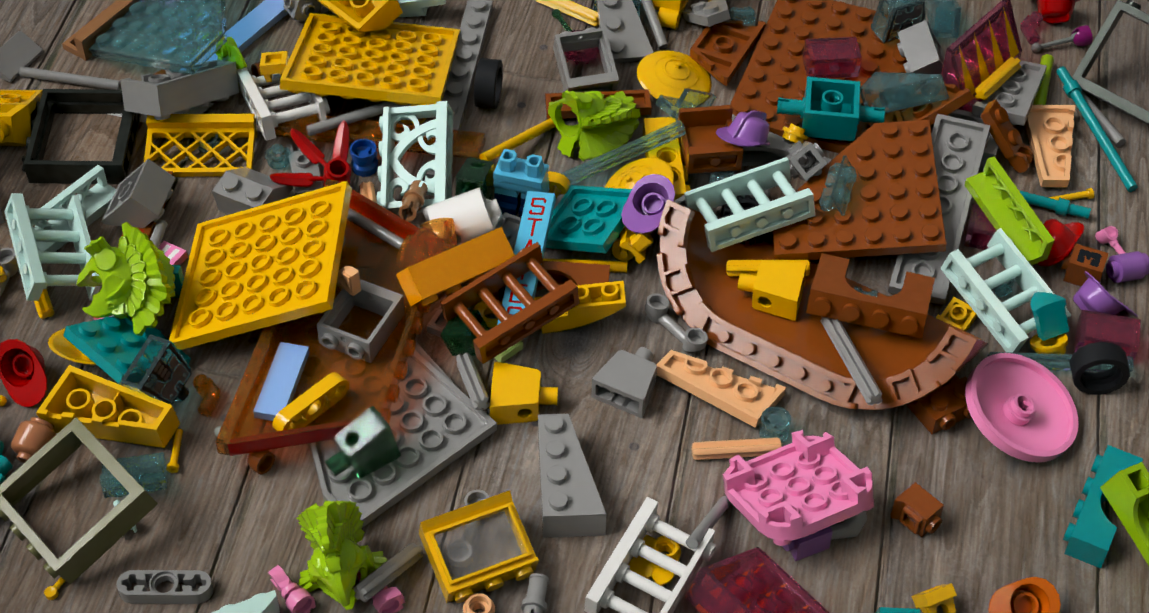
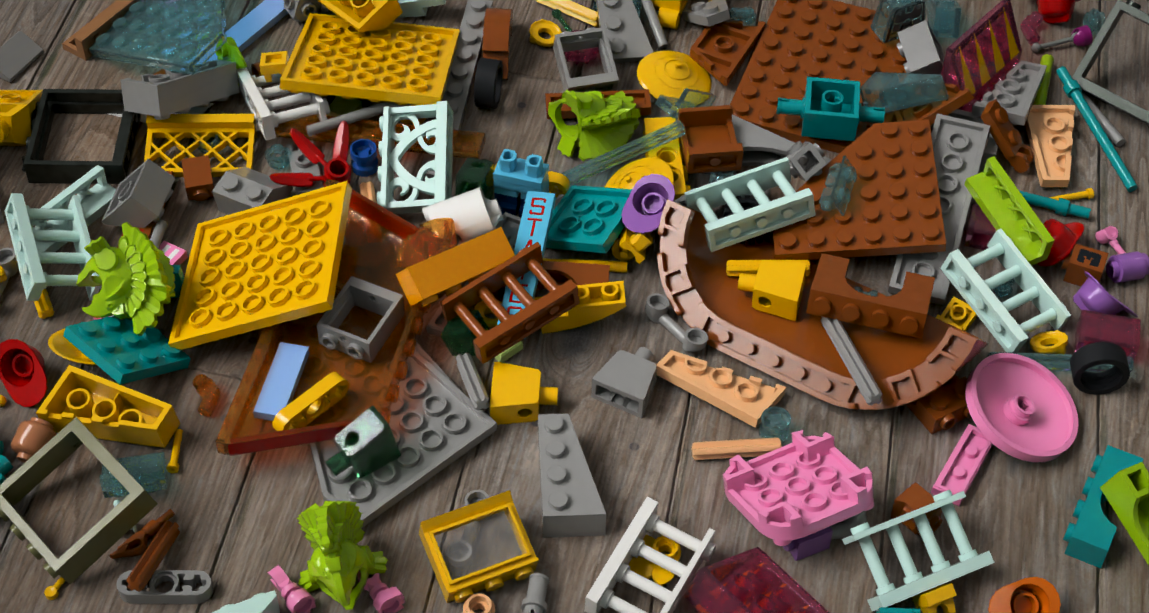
(69, 78): light grey bar -> none
(141, 538): none -> dark orange hand
(153, 556): none -> dark orange axle
(159, 371): torso -> none
(198, 178): none -> dark orange brick
(258, 461): dark orange hinge -> none
(343, 106): none -> tile
(349, 280): light nougat tile -> none
(374, 229): light grey bar -> none
(388, 572): light grey axle -> none
(413, 200): medium nougat pin -> none
(497, 36): none -> dark orange arch
(518, 140): yellow bar -> none
(543, 26): none -> yellow piece
(708, 522): light grey bar -> none
(746, 130): medium lavender piece -> none
(794, 133): yellow plate -> none
(832, 57): clear pink brick -> none
(914, 580): none -> light aqua fence
(963, 463): none -> bright pink tile
(997, 78): yellow axle -> none
(1049, 315): teal tile -> none
(1094, 19): none -> clear light blue plate

